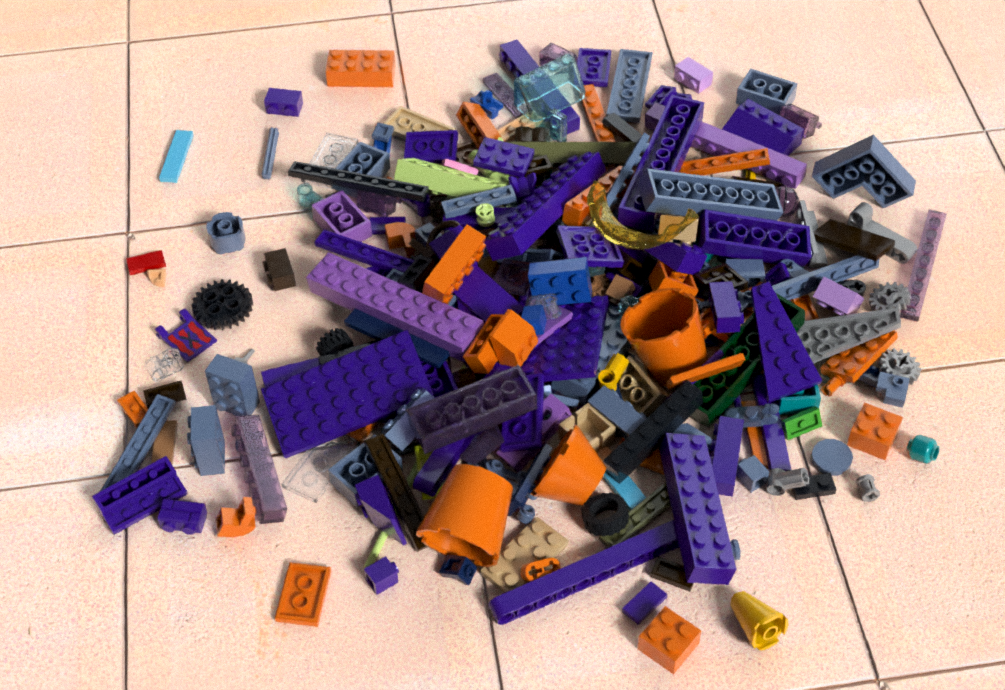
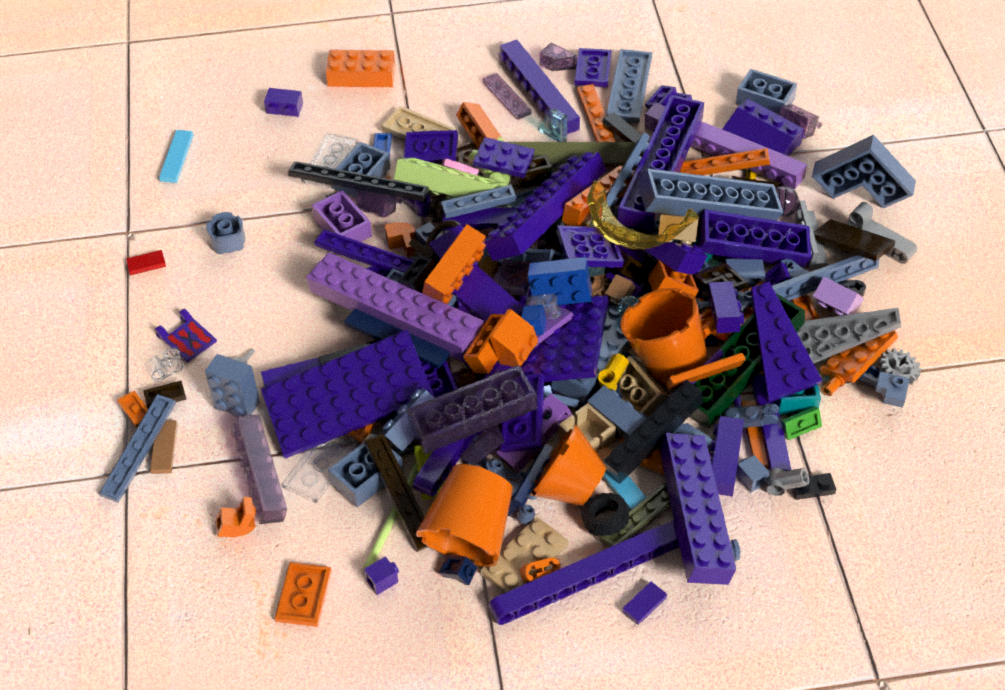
(139, 495): dark purple brick -> none
(157, 277): light nougat tile -> none
(182, 516): dark purple brick -> none
(206, 440): sand blue brick -> none
(222, 304): black gear -> none
(270, 153): sand blue axle -> none
(279, 269): dark brown brick -> none
(307, 196): clear light blue piece -> none
(334, 342): black tyre -> none
(378, 223): dark purple tile -> none
(379, 507): dark purple slope -> none
(382, 132): sand blue tile -> none
(485, 215): yellowish green wheel -> none
(487, 103): blue hips -> none
(508, 131): light nougat tile -> none
(523, 186): dark purple brick -> none
(528, 134): dark brown brick -> none
(549, 87): clear light blue windscreen -> none
(669, 640): orange brick -> none
(670, 573): dark brown tile -> none
(693, 75): lavender brick -> none
(758, 620): yellow cone -> none
(832, 457): sand blue tile -> none
(868, 489): light grey bush -> none
(874, 431): orange brick -> none
(890, 297): light grey gear -> none
(923, 449): teal head -> none
(924, 263): clear purple plate -> none

